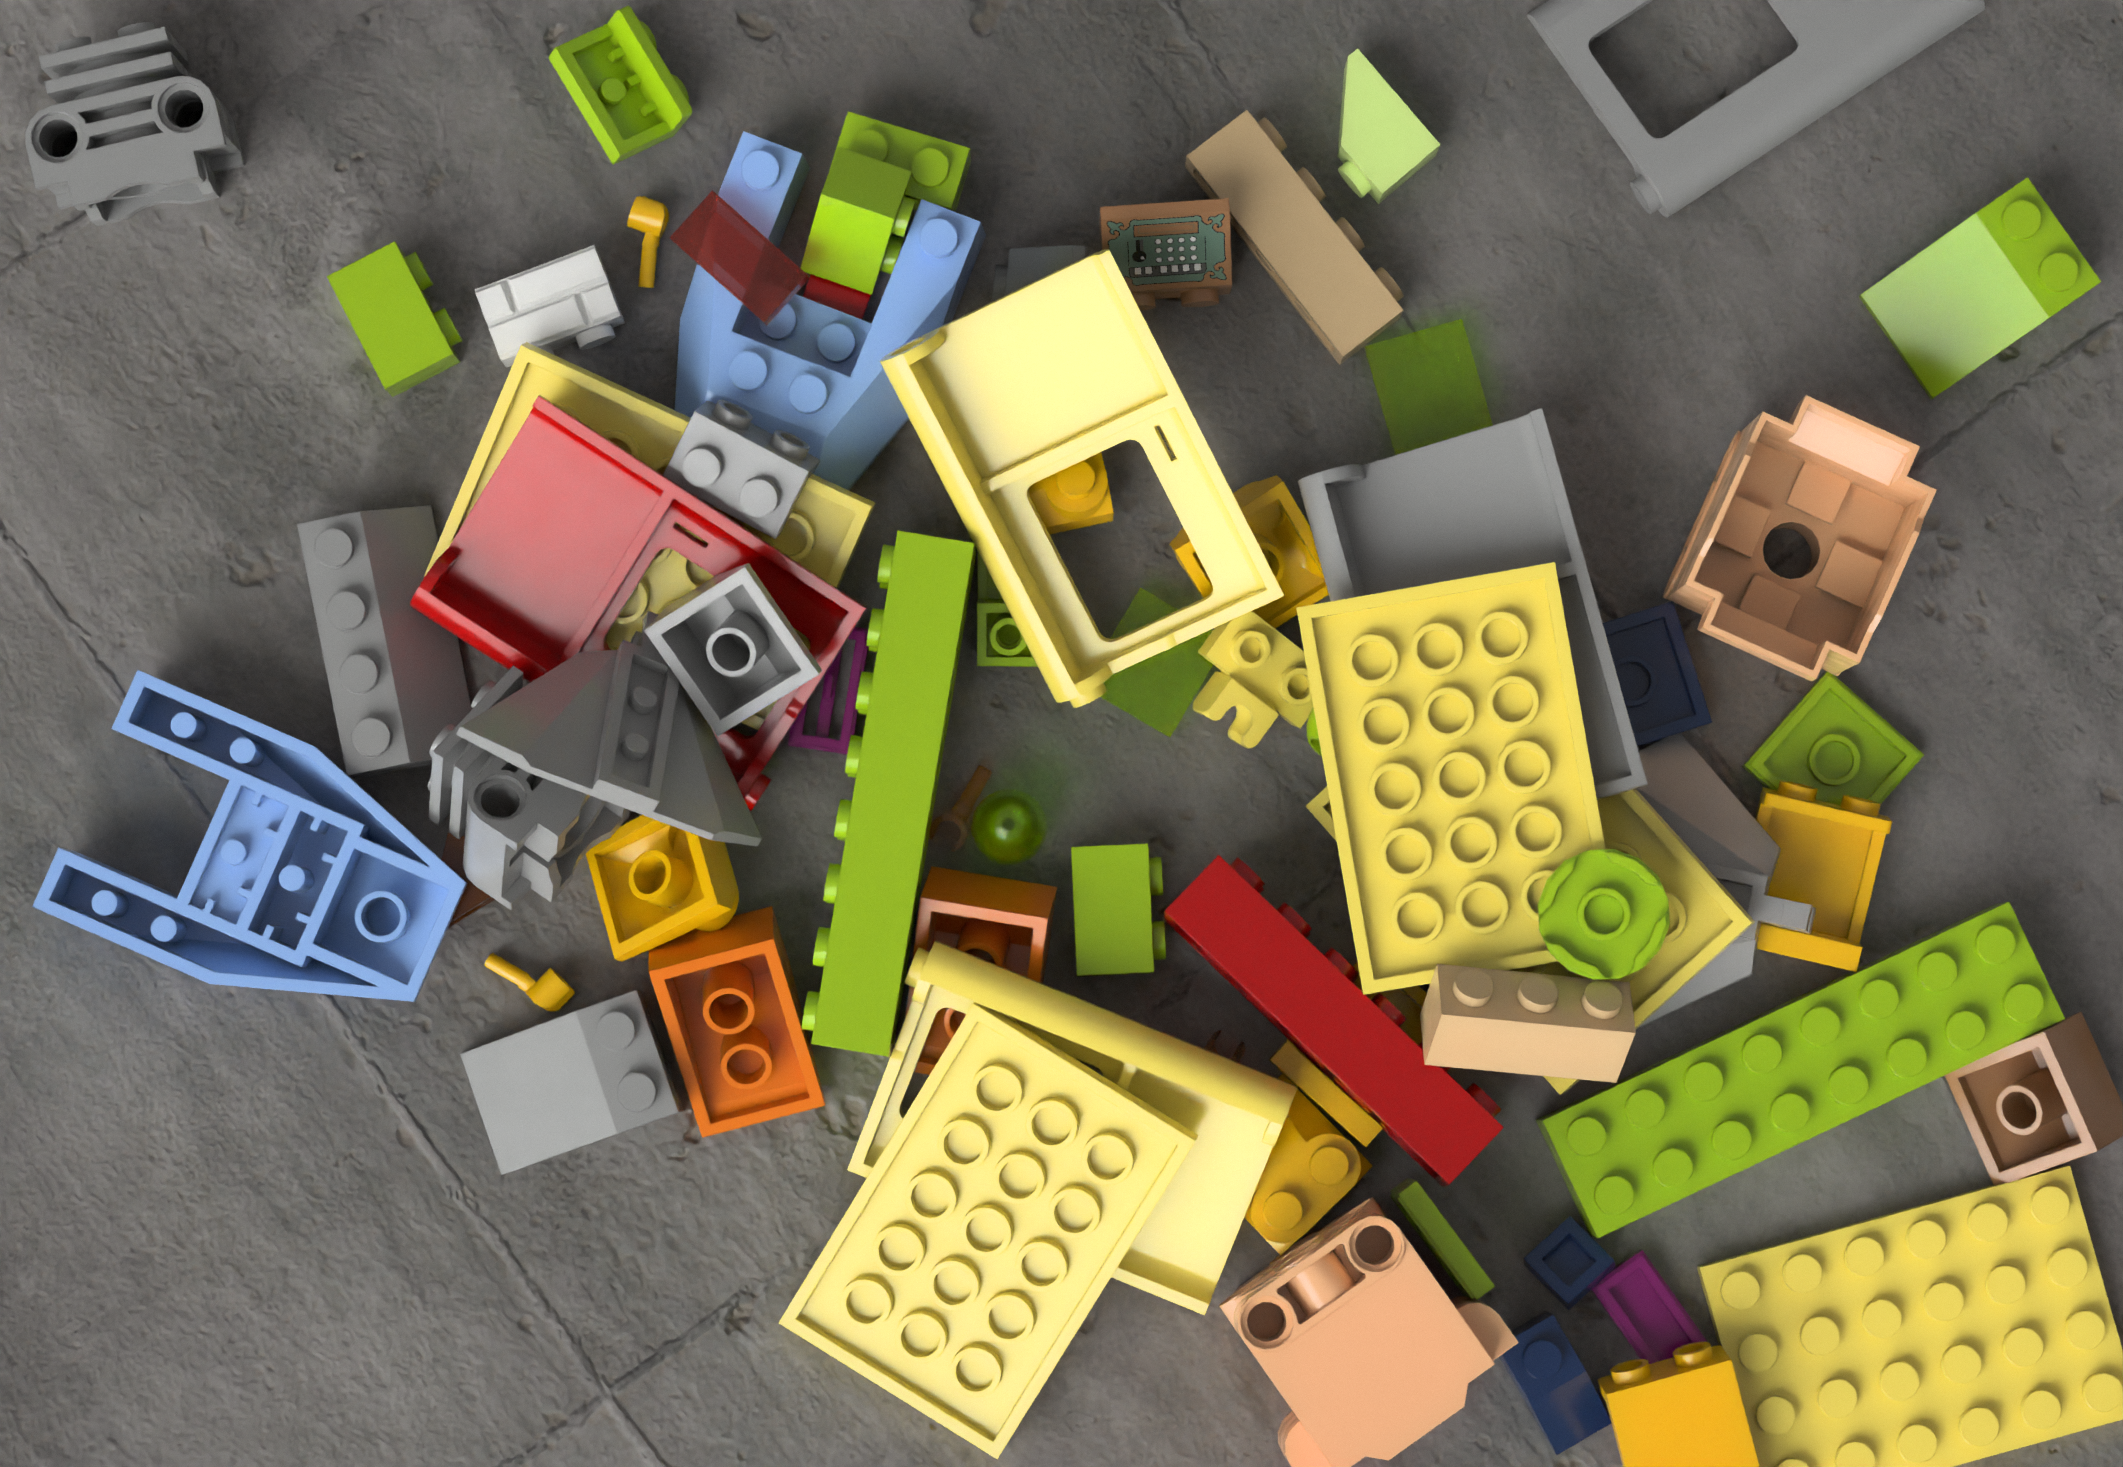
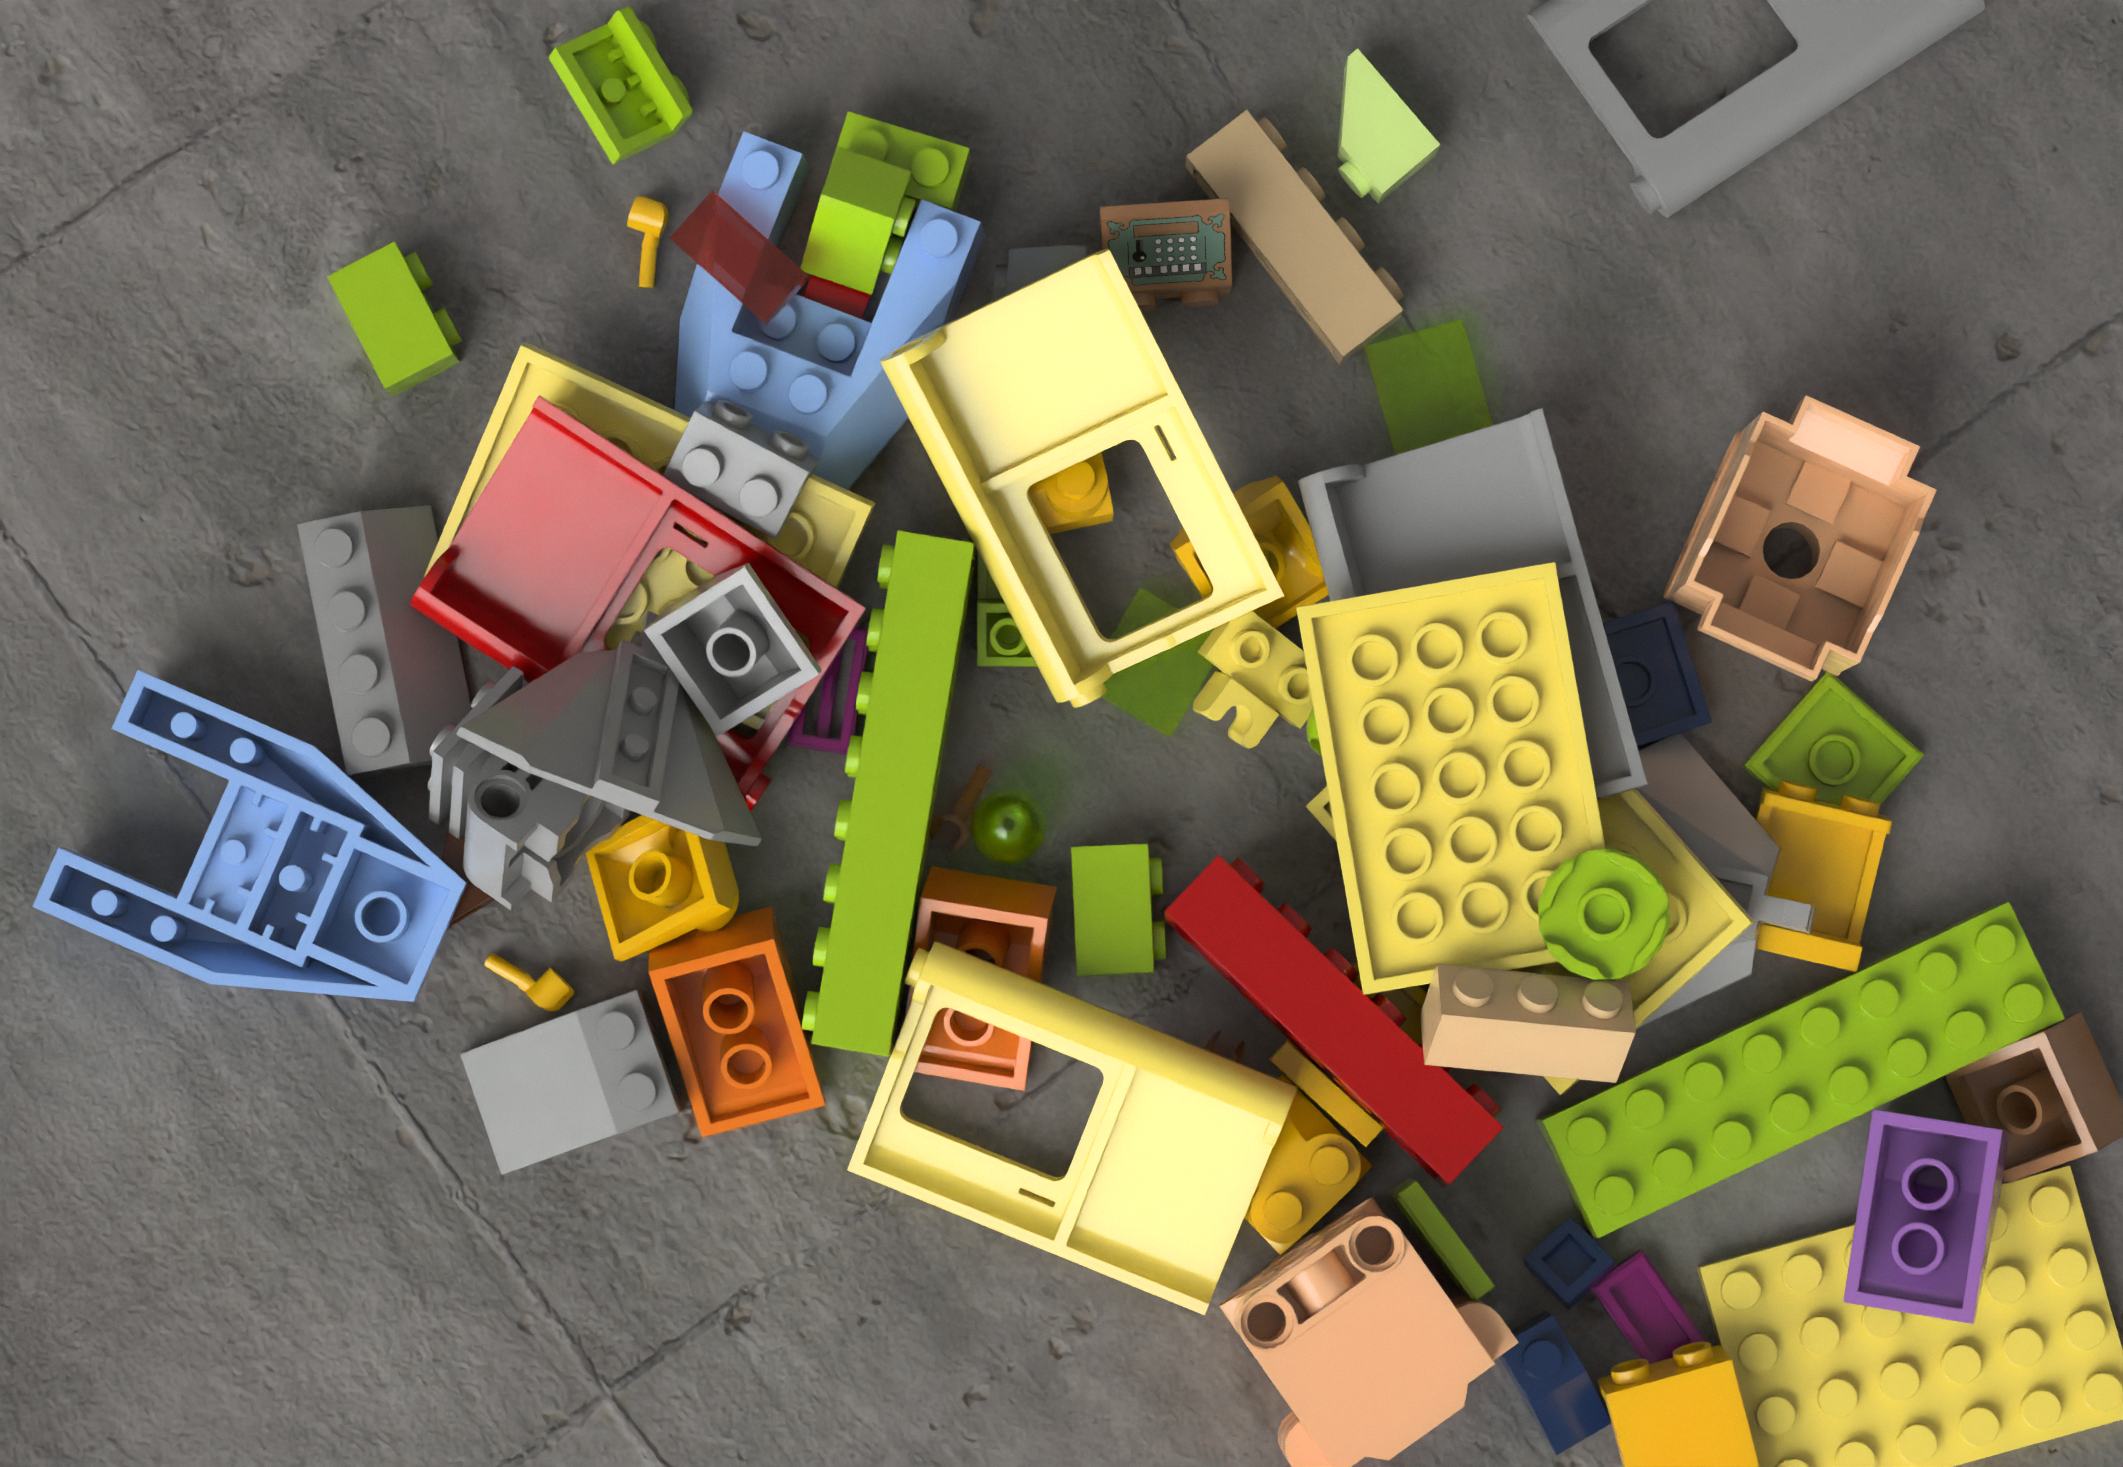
(129, 116): light grey piece -> none
(552, 306): white brick -> none
(988, 1228): light yellow plate -> none
(1925, 1216): none -> medium lavender slope
(1979, 288): lime slope -> none

